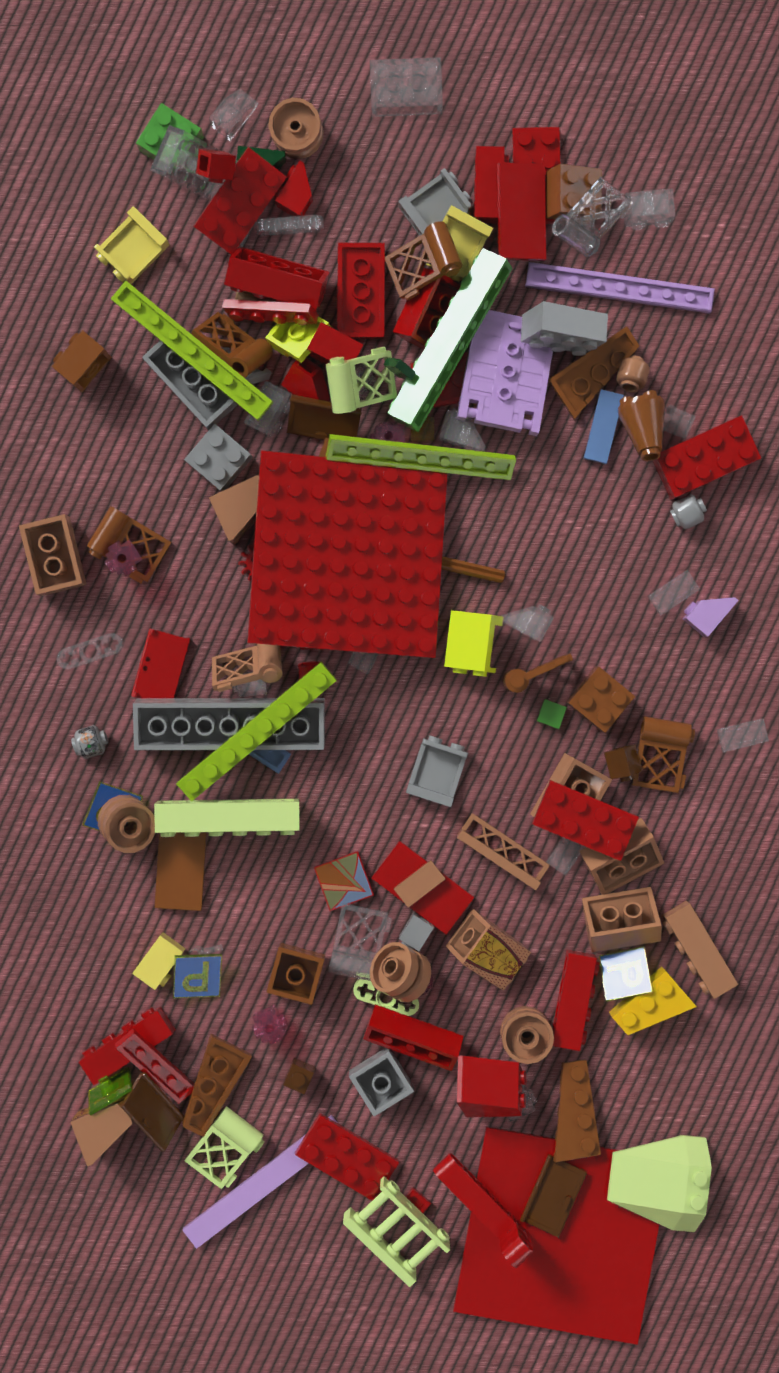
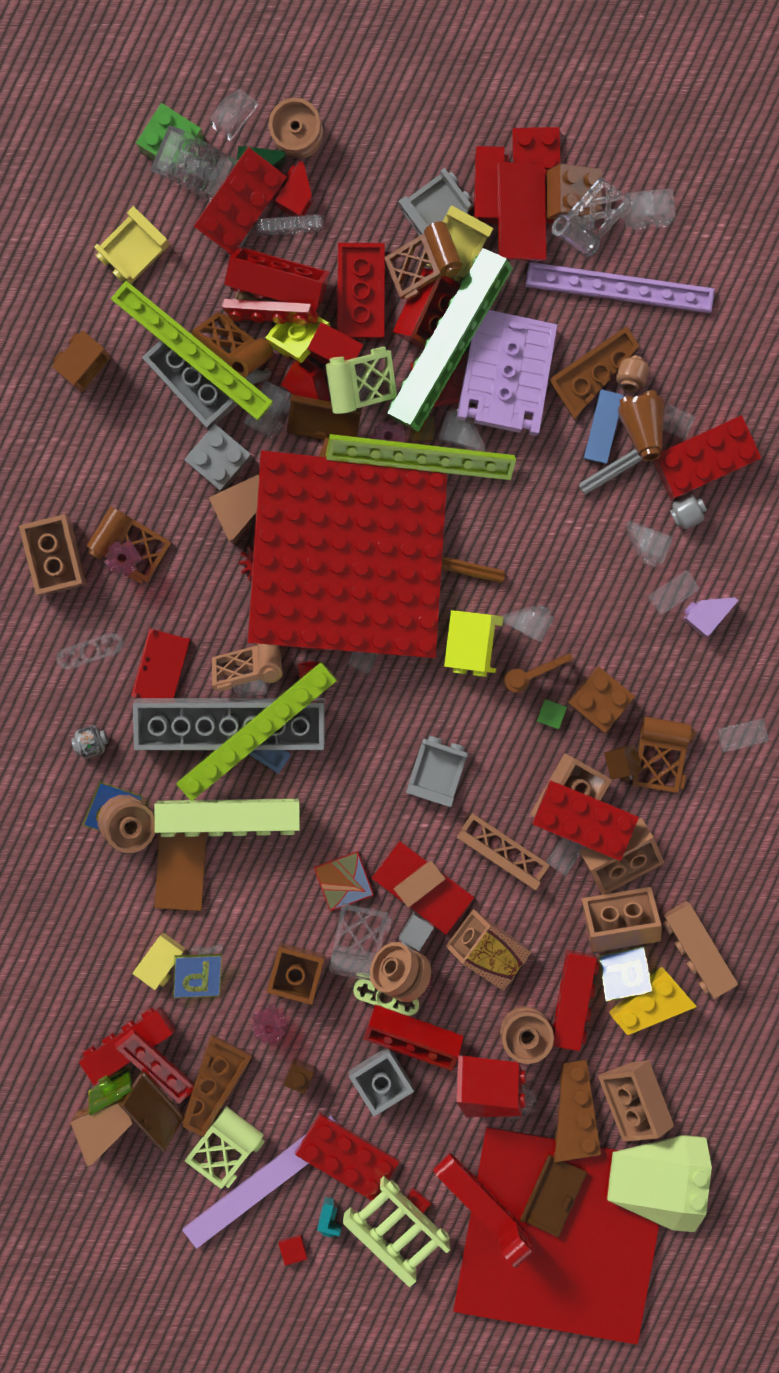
(216, 165): red brick -> none
(292, 1250): none -> red tile
(328, 1214): none -> teal bracket
(399, 368): dark green tile -> none
(406, 86): clear brick -> none
(564, 328): light grey brick -> none
(610, 472): none -> light grey axle
(636, 1101): none -> nougat slope
(648, 543): none -> clear slope

